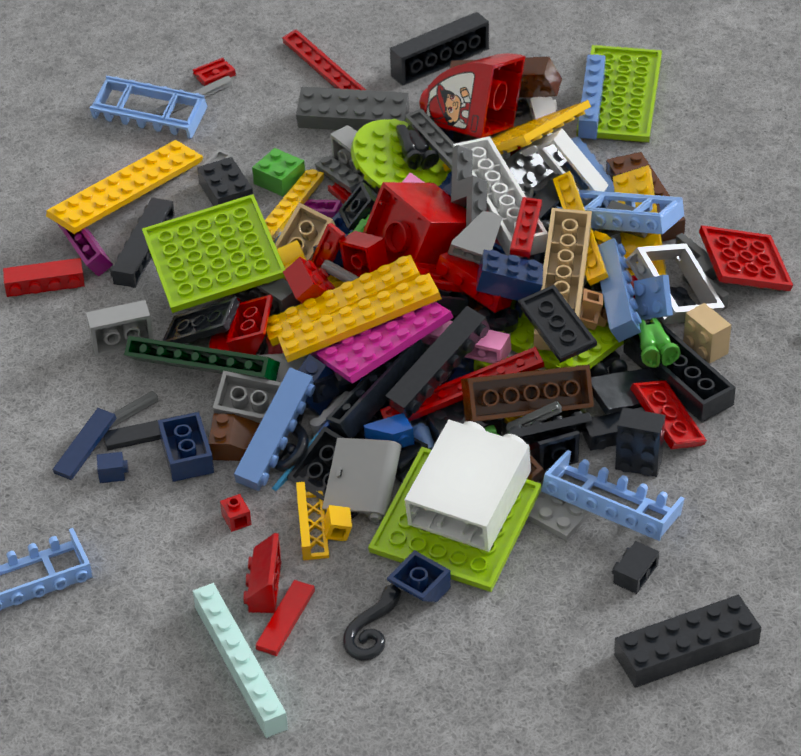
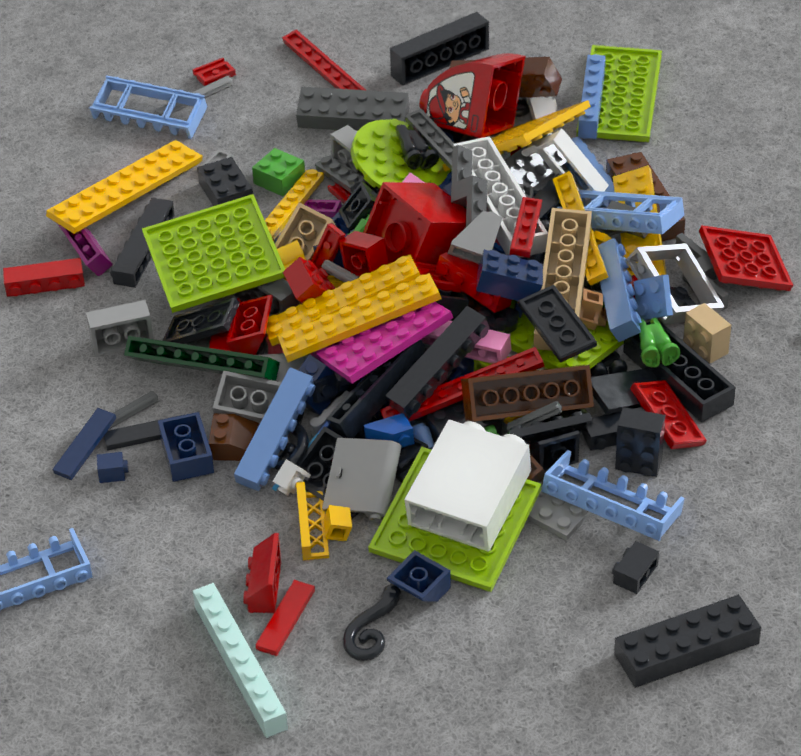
(235, 512): red brick -> none
(288, 476): none -> white brick

